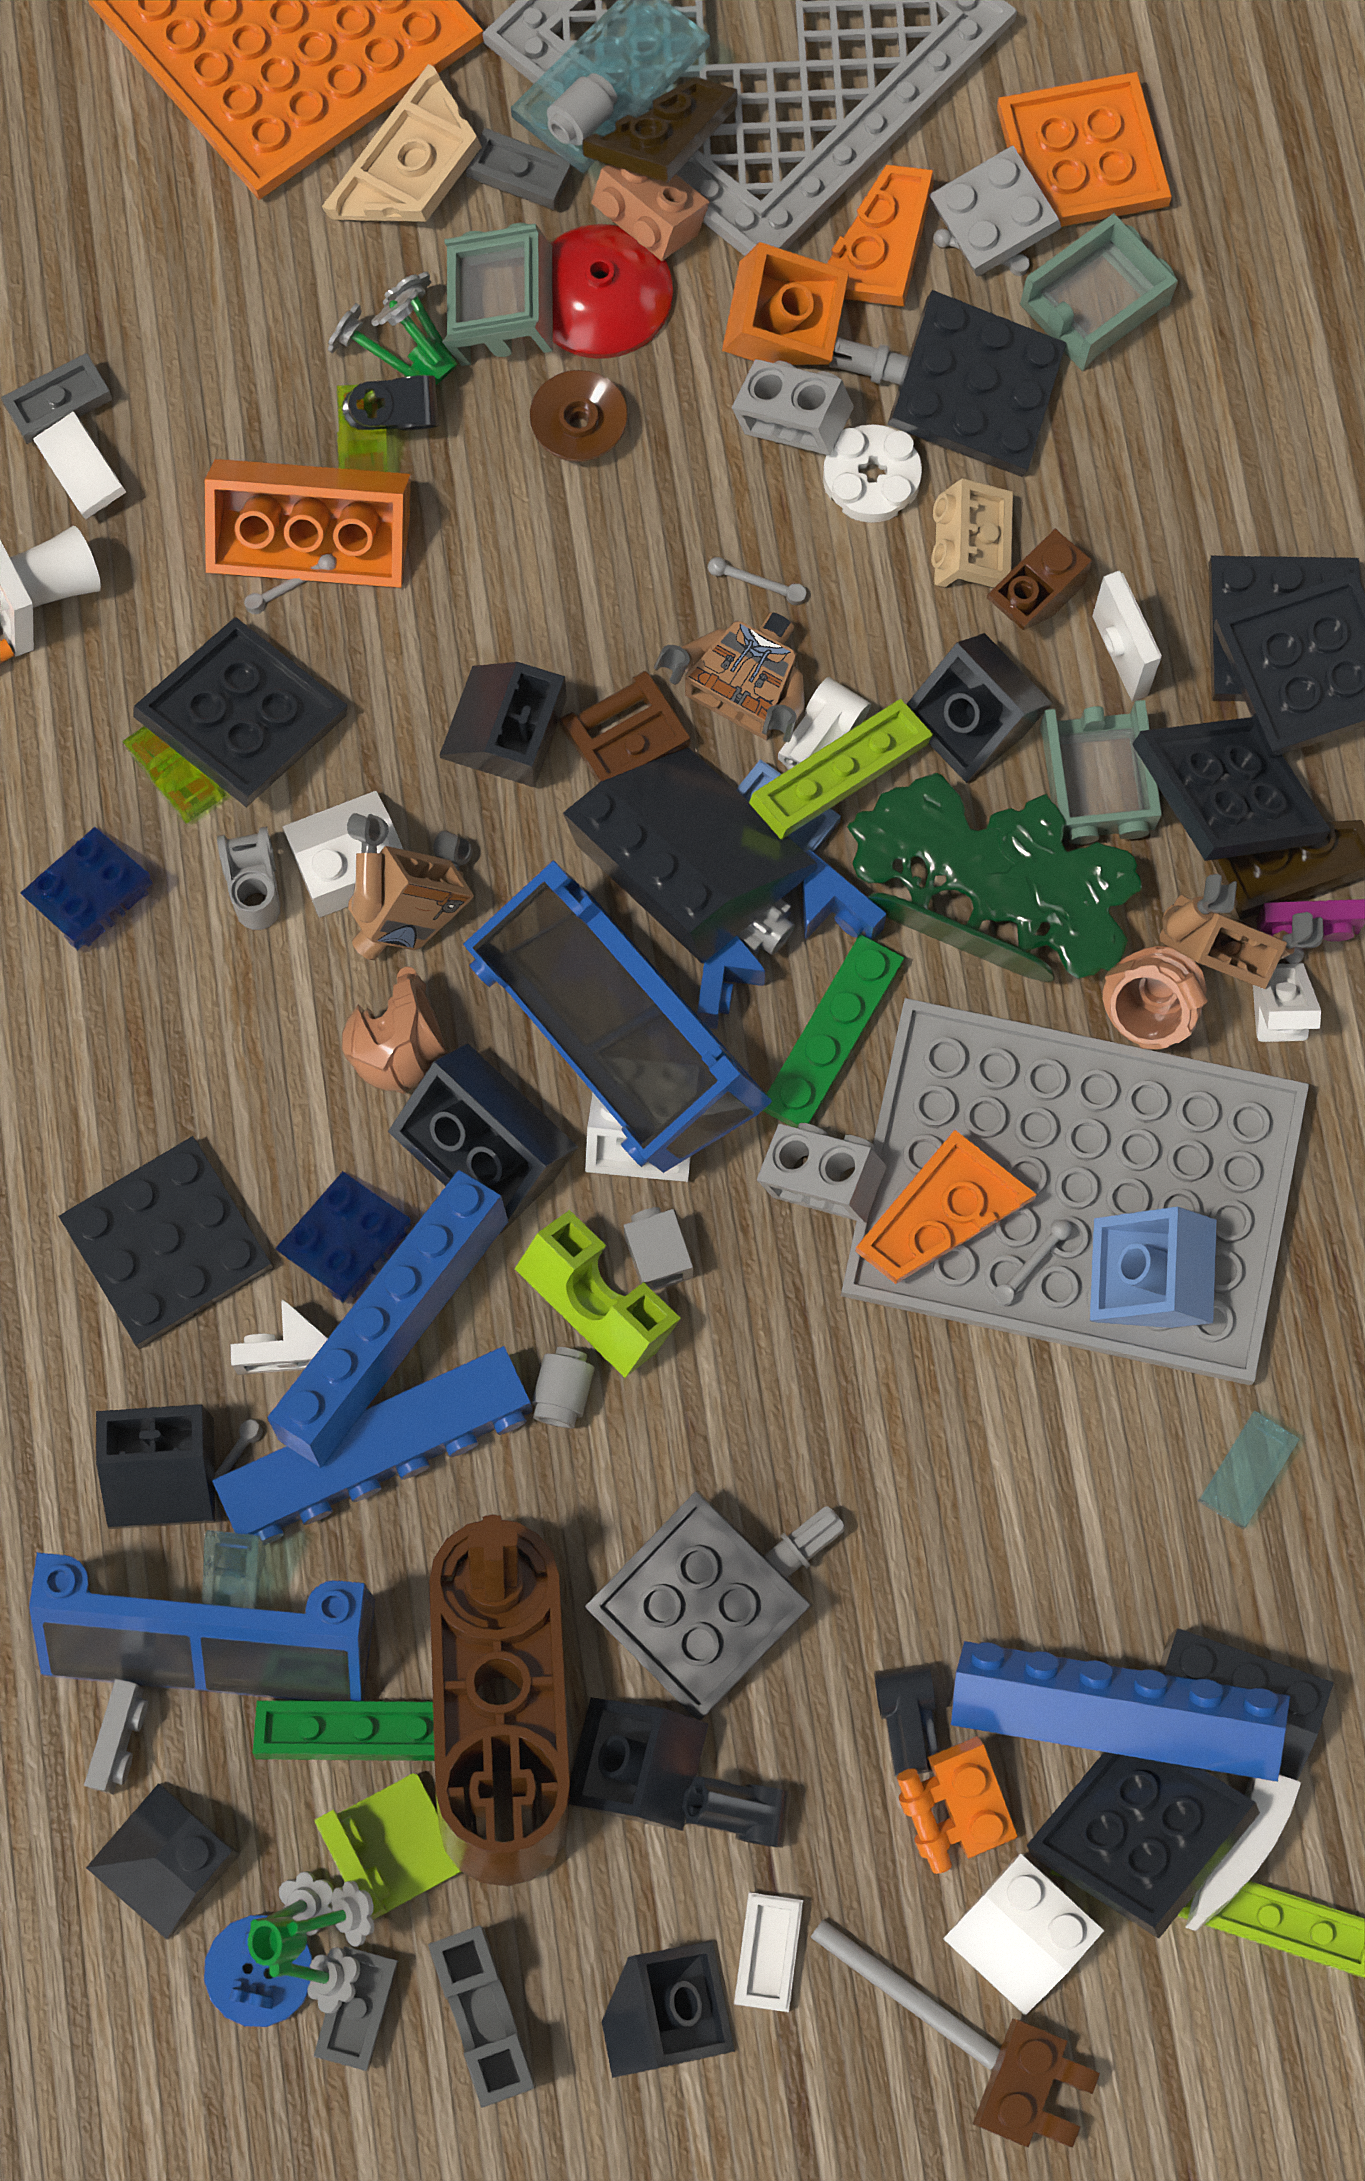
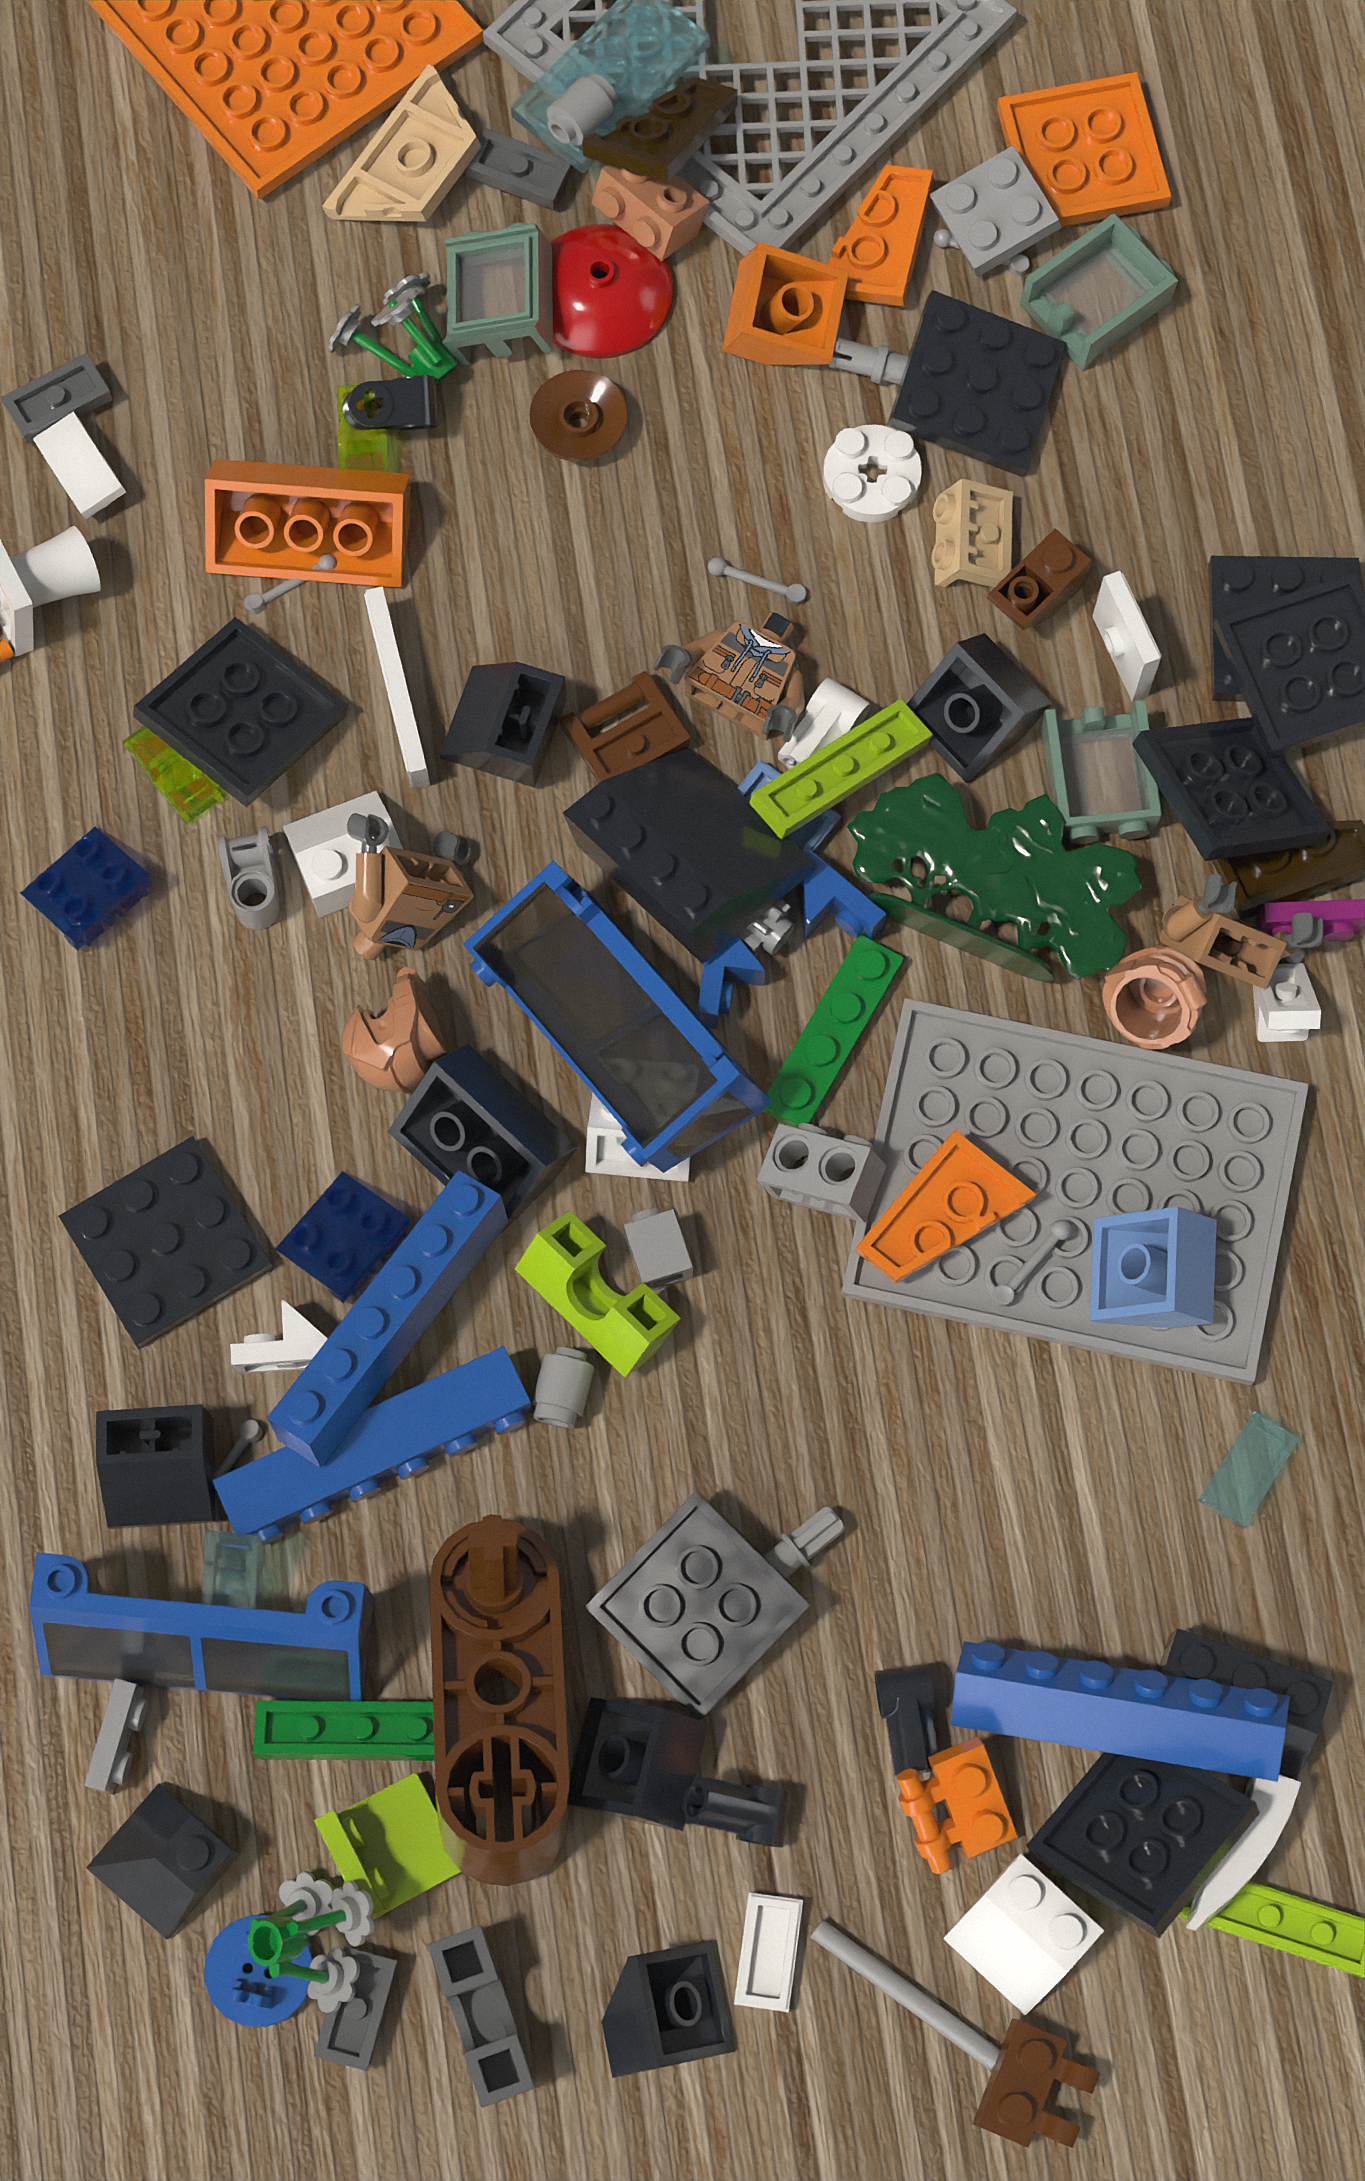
(396, 688): none -> white tile
(793, 406): light grey brick -> none

